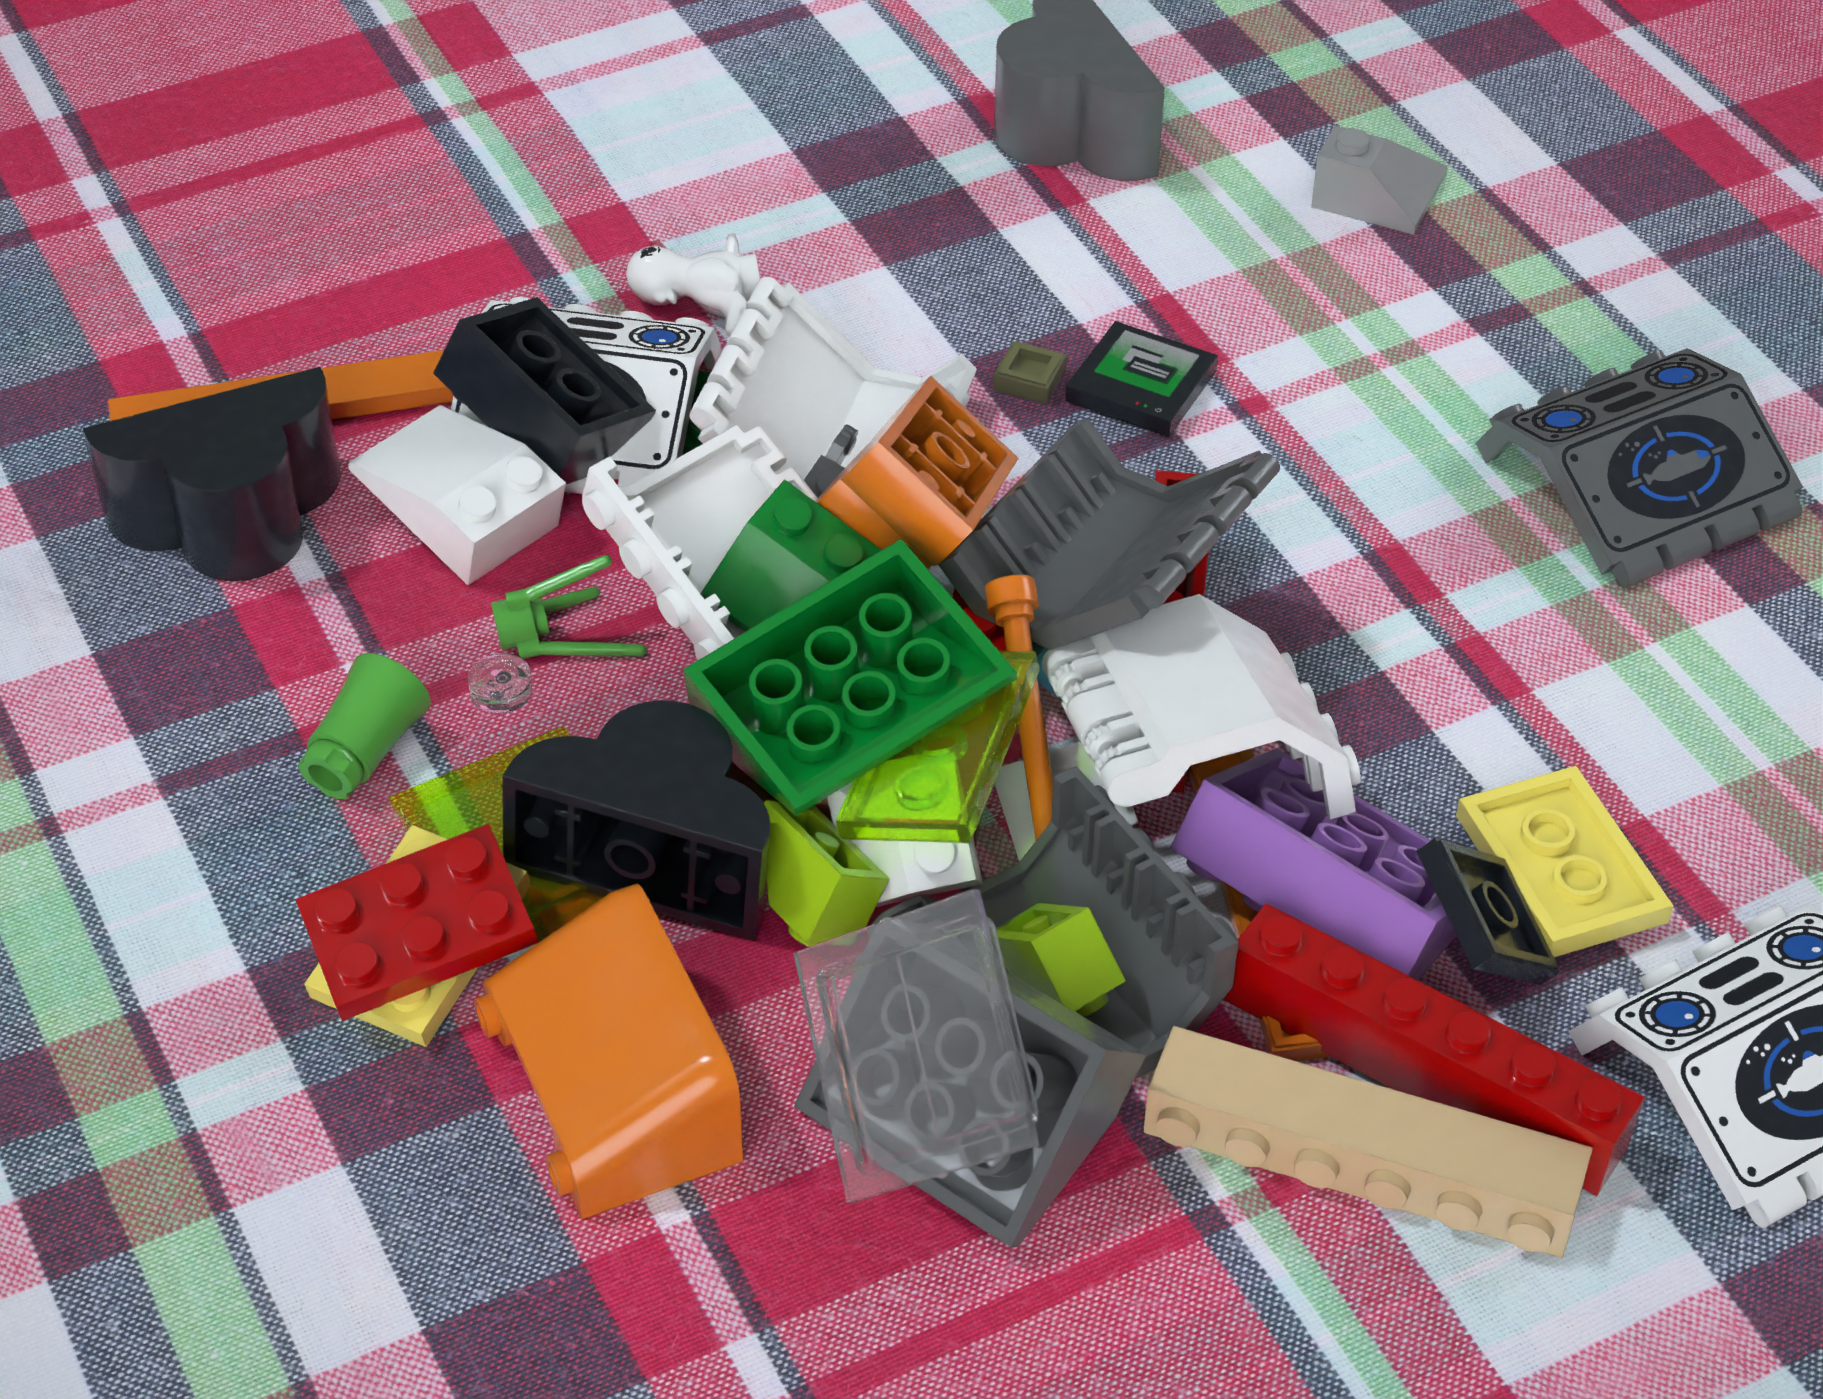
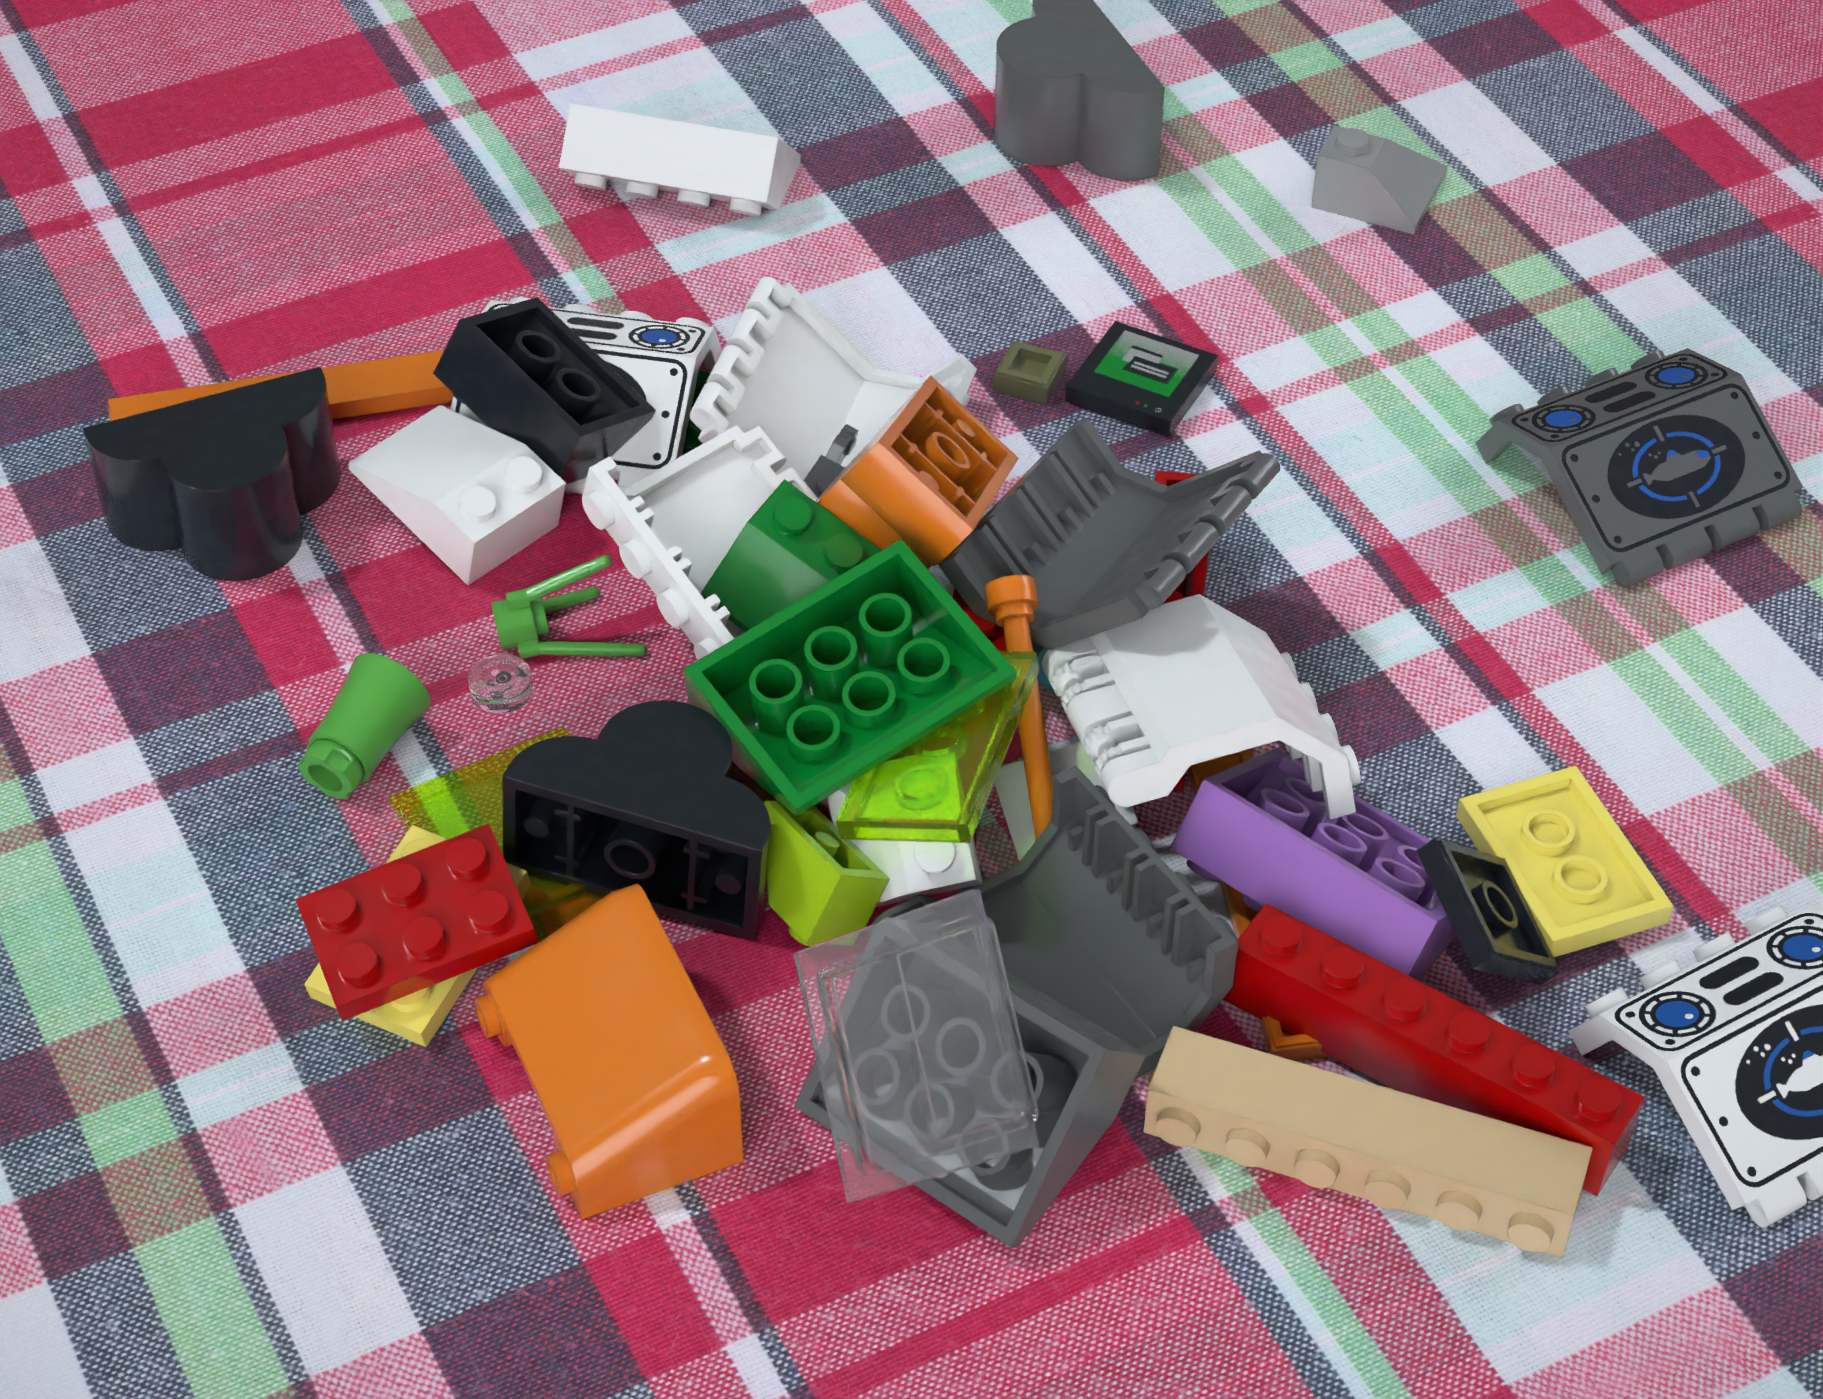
(677, 158): none -> white slope
(714, 280): white animal -> none
(1061, 955): lime slope -> none

